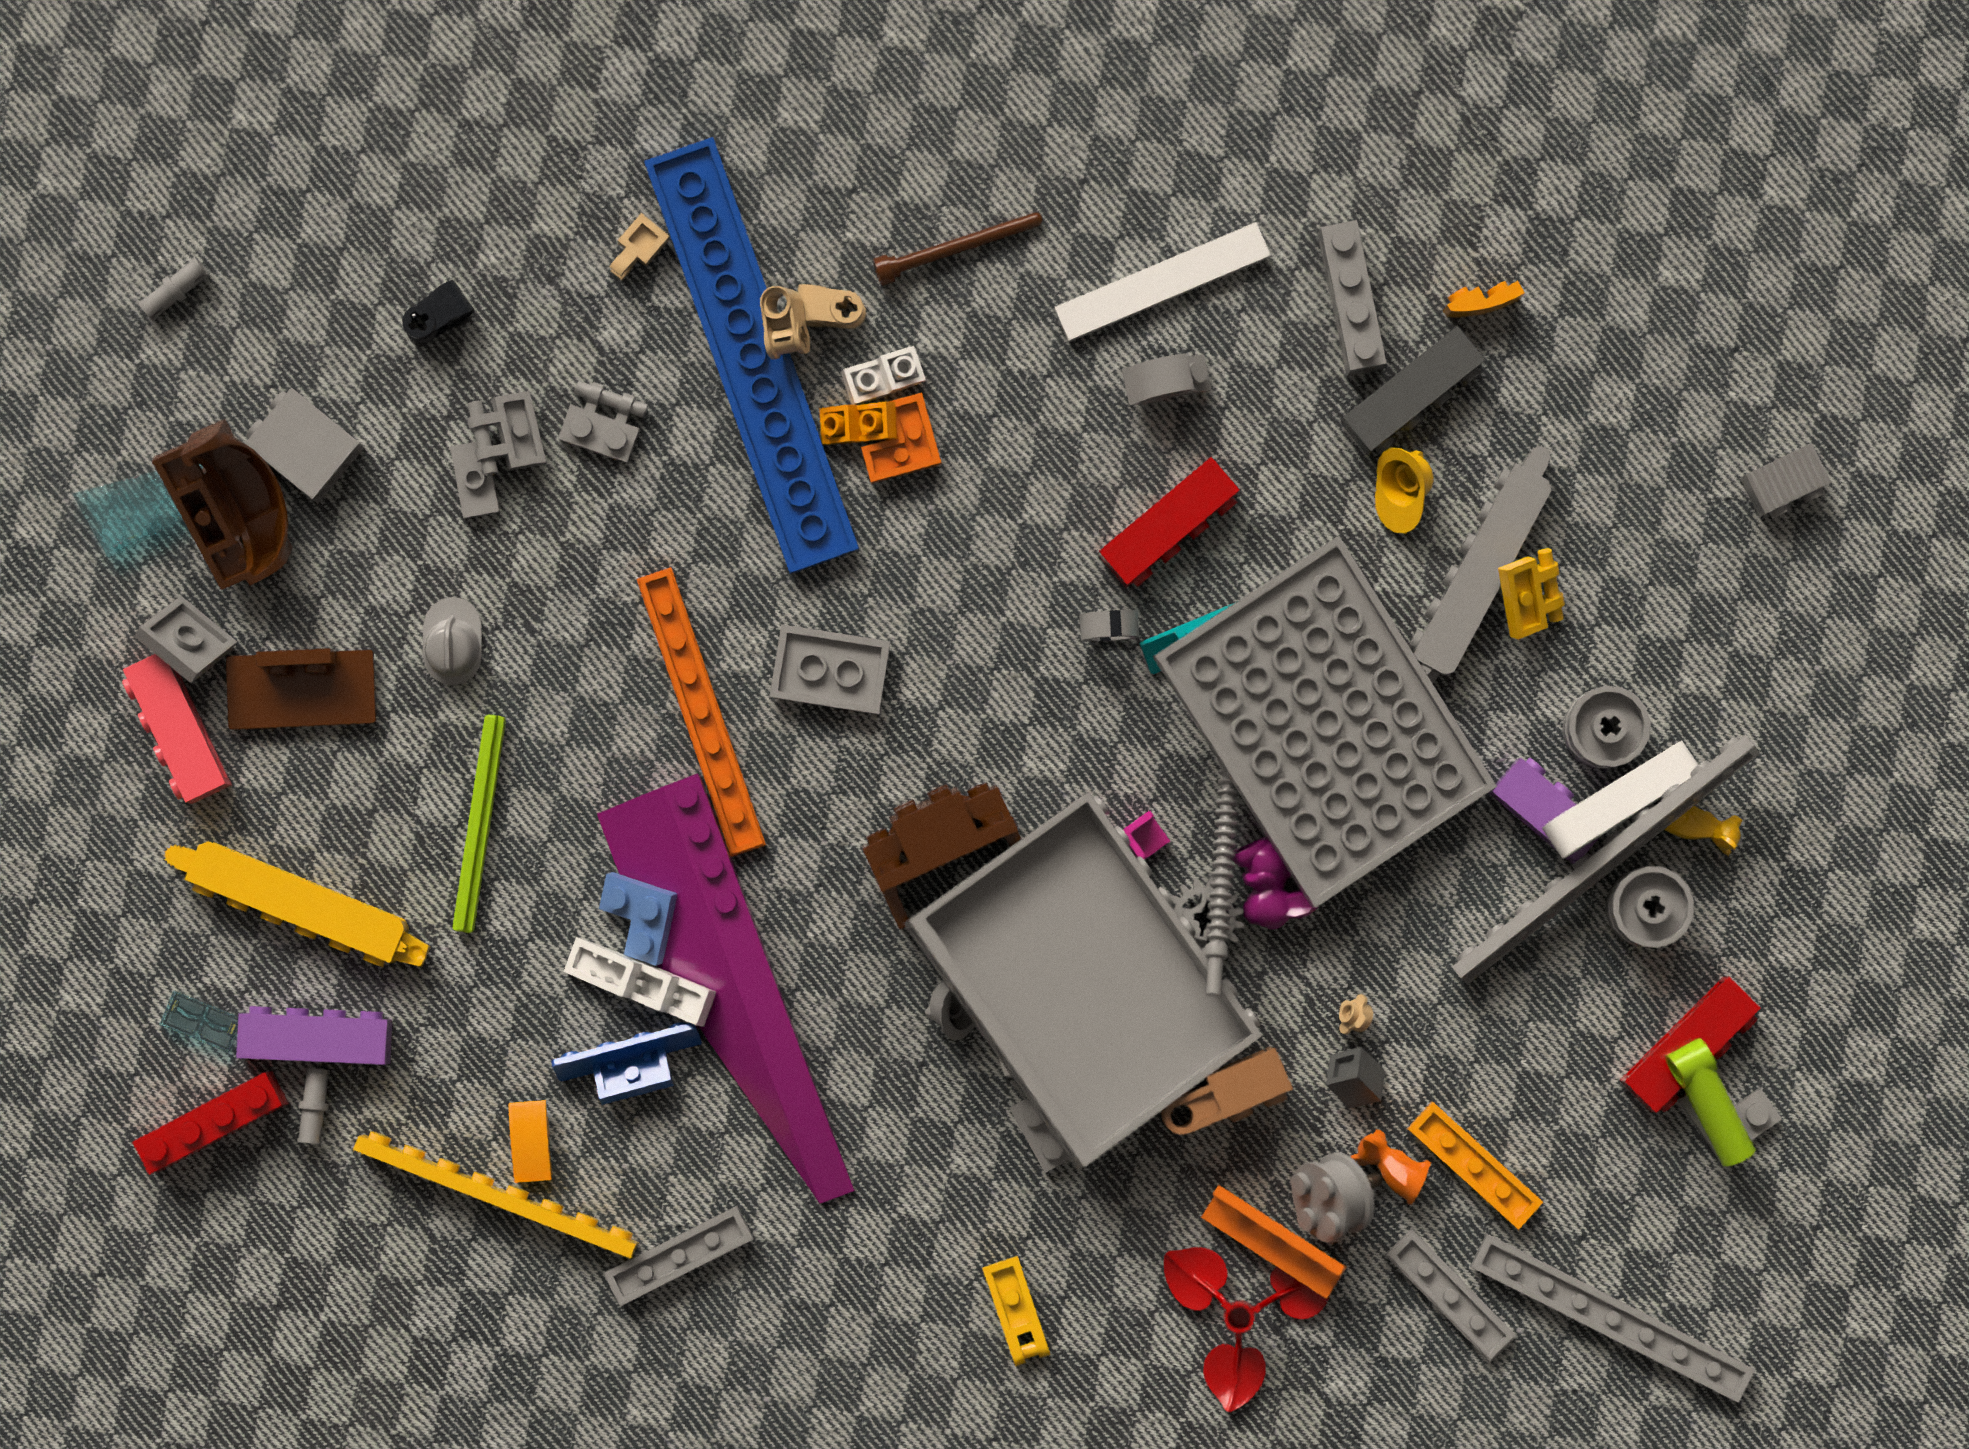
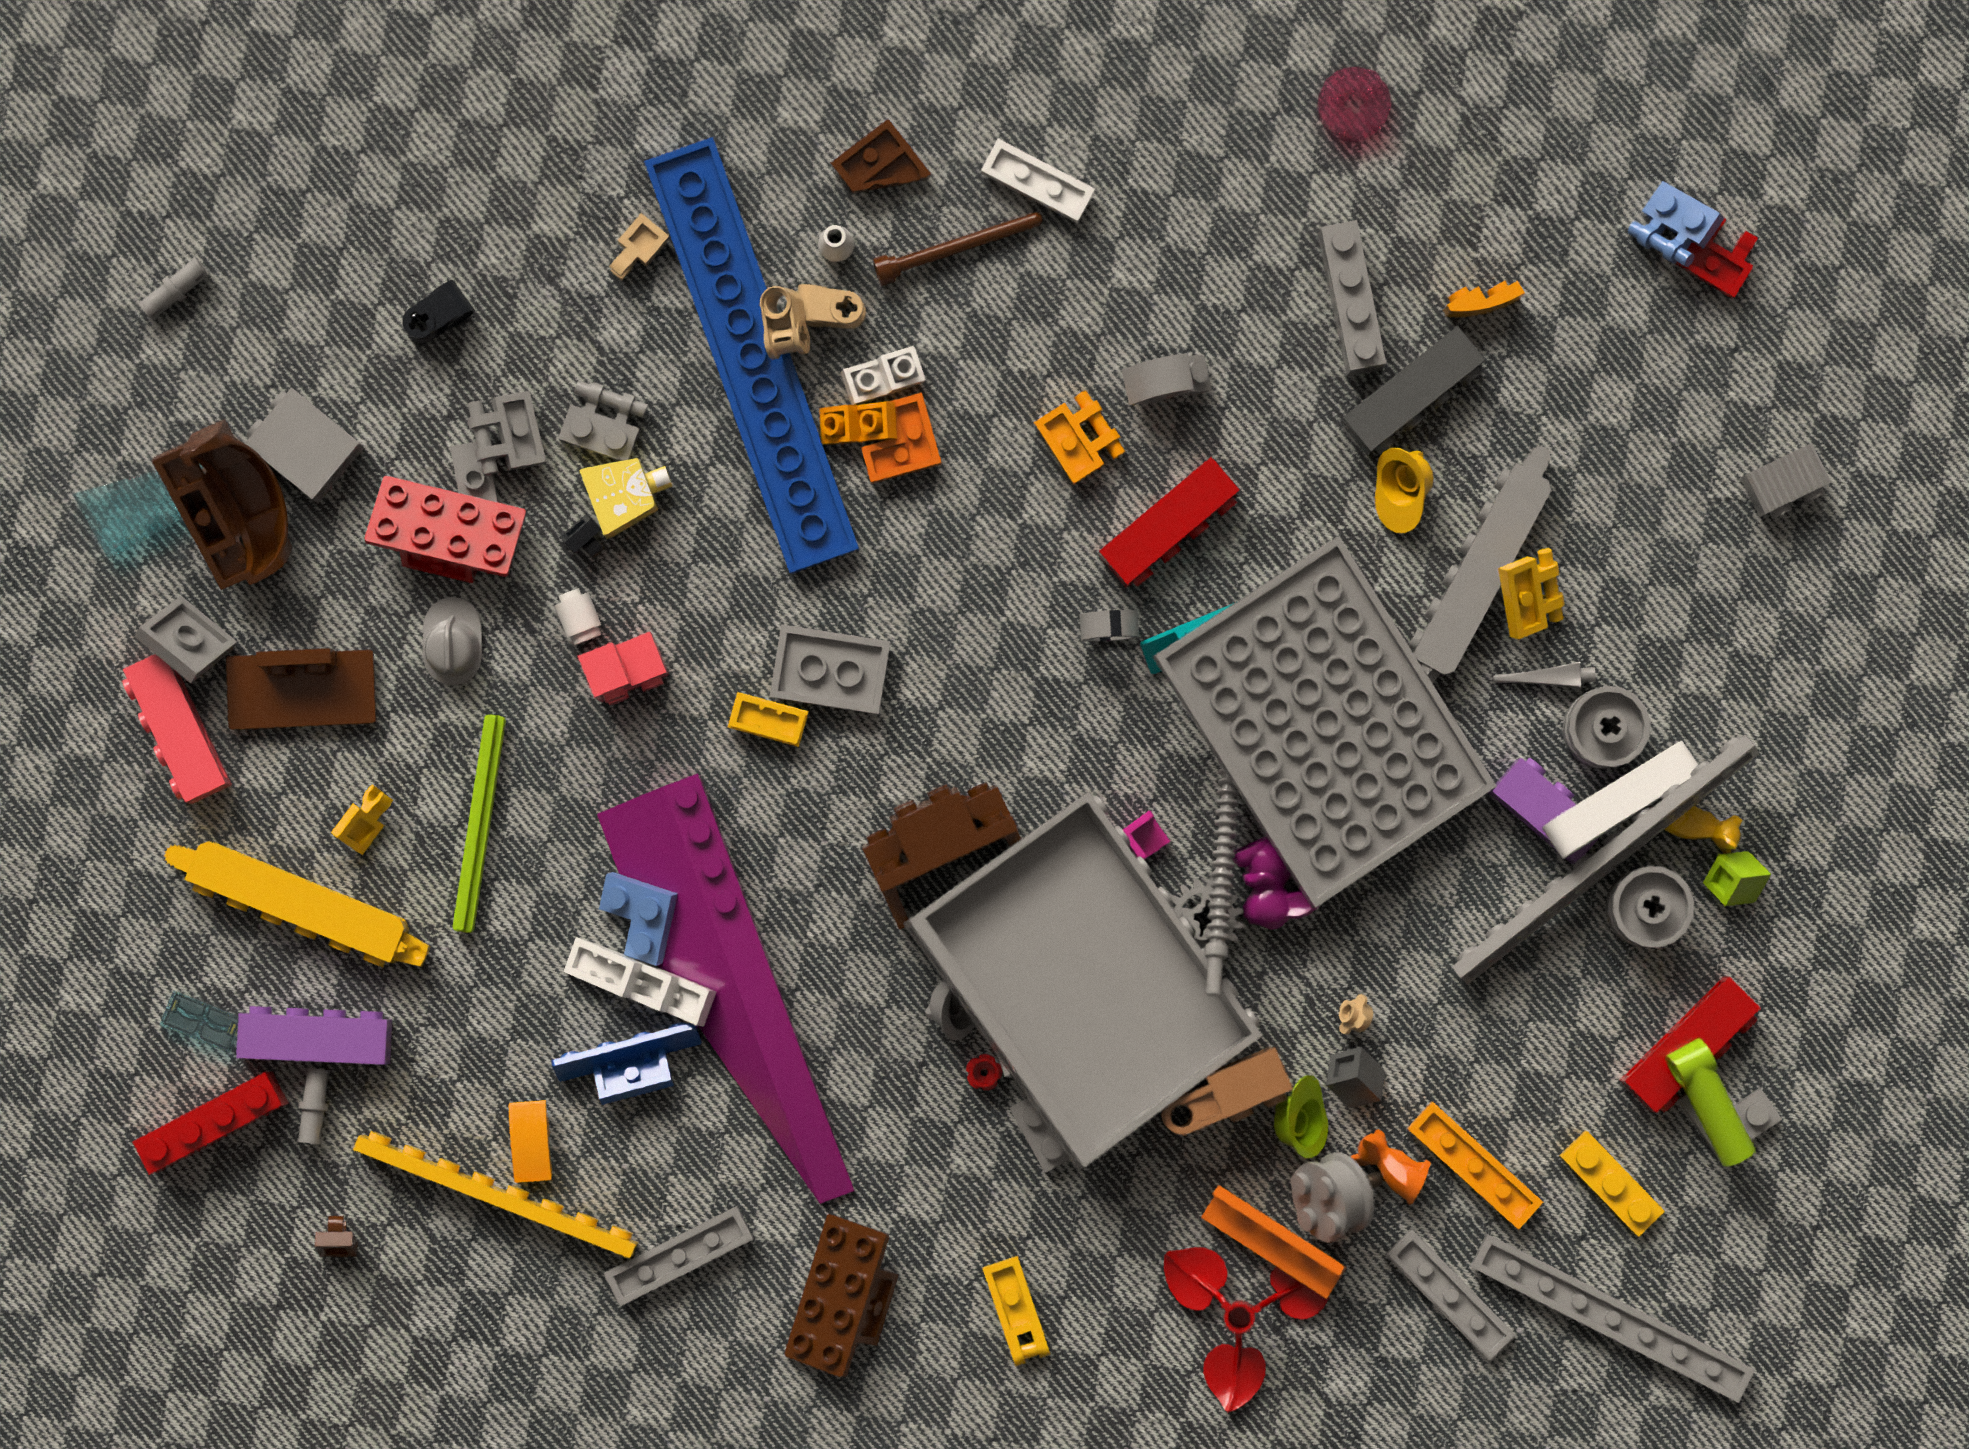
(337, 1240): none -> reddish brown tile
(361, 825): none -> yellow plate
(444, 530): none -> bracket
(578, 616): none -> white brick
(582, 535): none -> black tile
(623, 493): none -> light yellow torso
(623, 667): none -> coral brick
(701, 712): orange tile -> none
(768, 719): none -> yellow plate
(836, 251): none -> white cone
(842, 1297): none -> reddish brown bracket
(880, 161): none -> reddish brown wing
(986, 1062): none -> red plate
(1037, 181): none -> white plate
(1069, 442): none -> light orange plate
(1162, 282): white tile -> none
(1303, 1118): none -> lime piece
(1341, 120): none -> clear pink plate
(1564, 676): none -> light grey piece
(1611, 1183): none -> yellow plate
(1681, 214): none -> medium blue plate
(1718, 266): none -> red plate
(1736, 878): none -> lime panel

